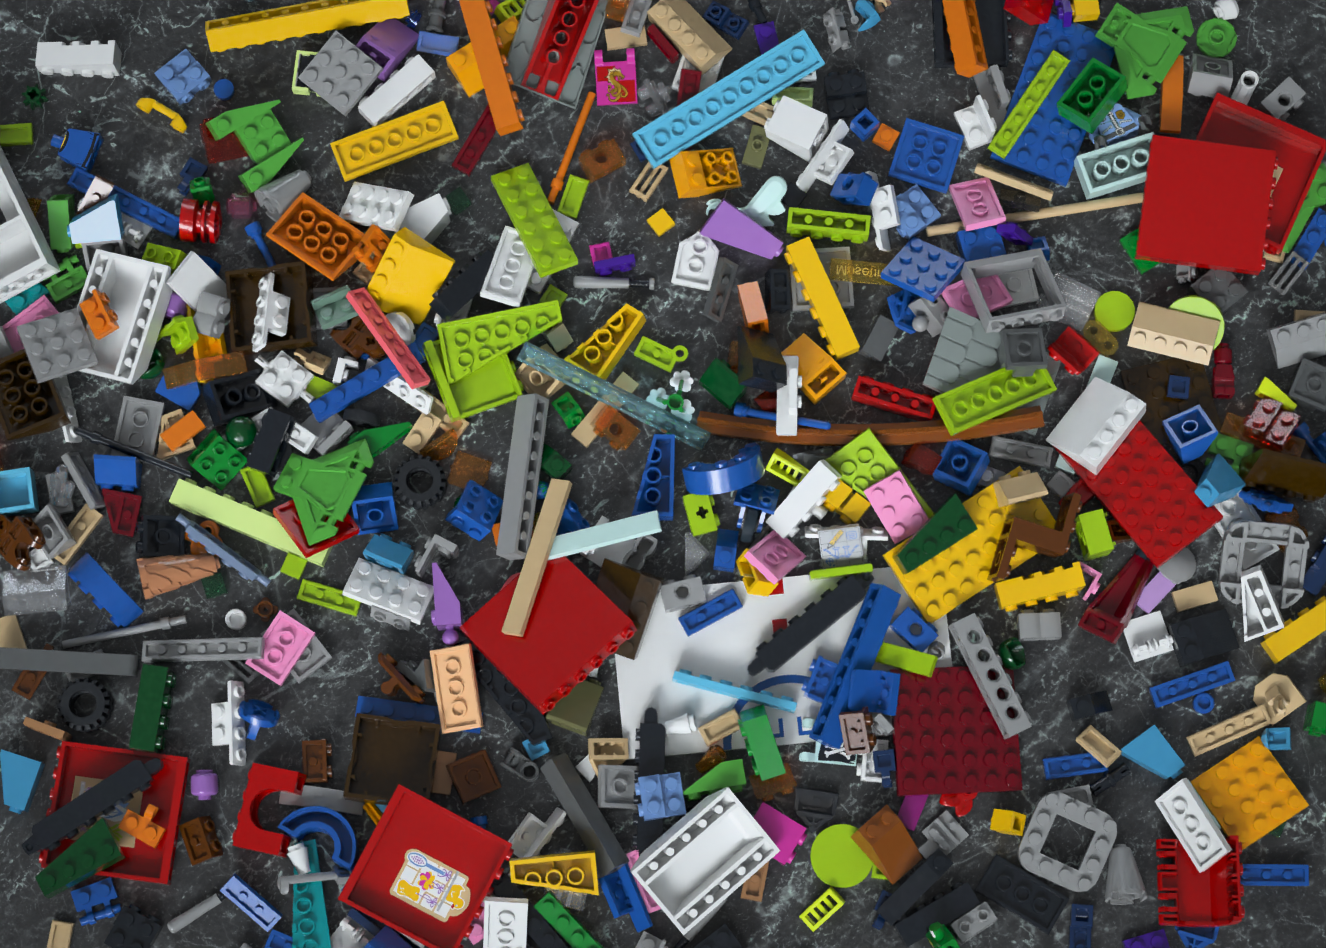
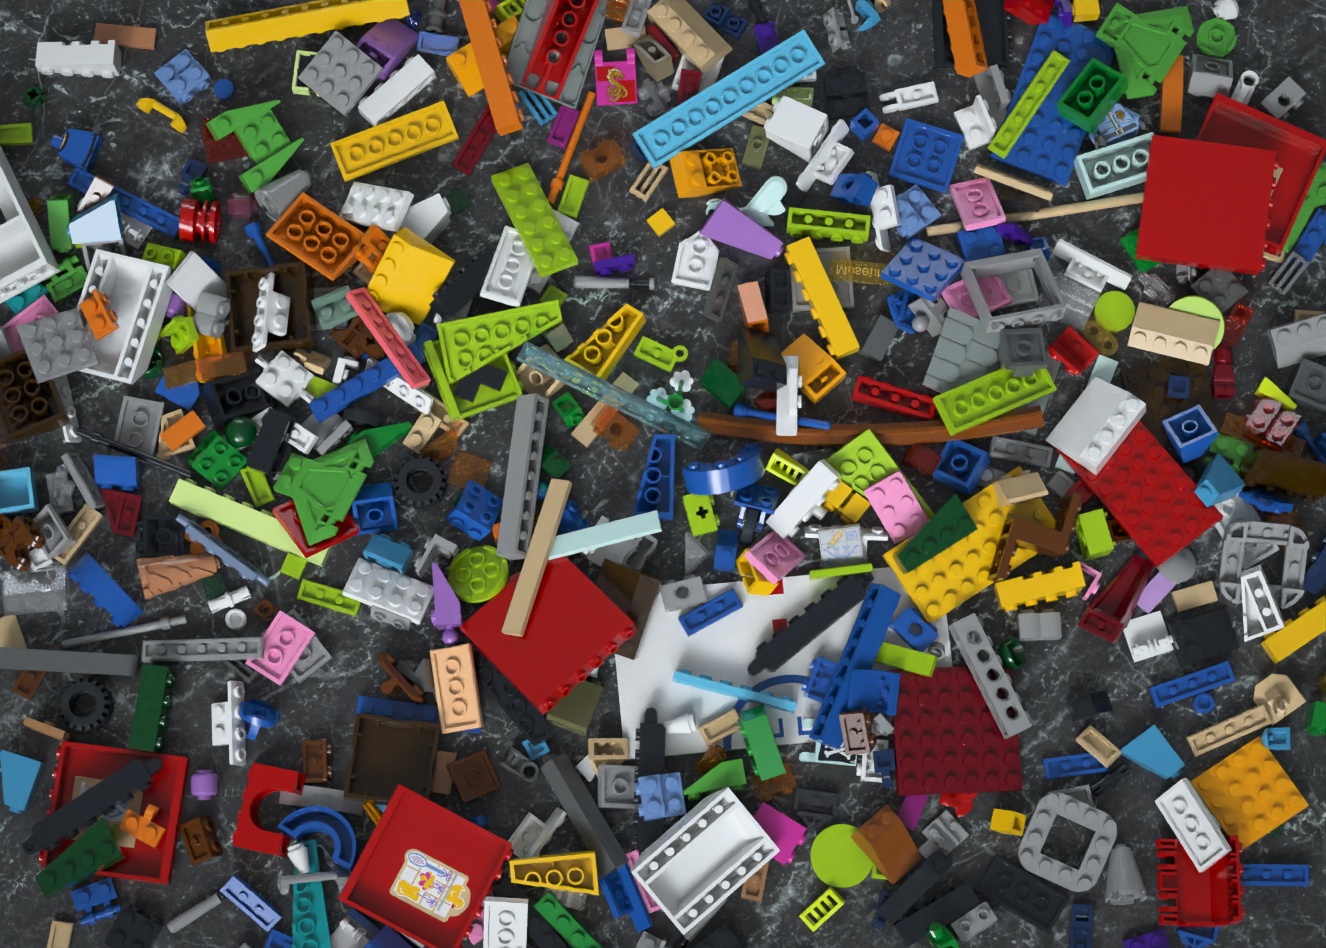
(126, 35): none -> nougat tile
(229, 599): none -> white pin
(478, 574): none -> lime tile
(486, 375): none -> black tile
(547, 117): none -> dark azure tile
(563, 126): none -> magenta tile
(654, 57): none -> dark tan slope
(911, 97): none -> white hinge
(1090, 269): none -> white bracket
(1155, 289): none -> clear rock
(1236, 323): none -> clear red brick

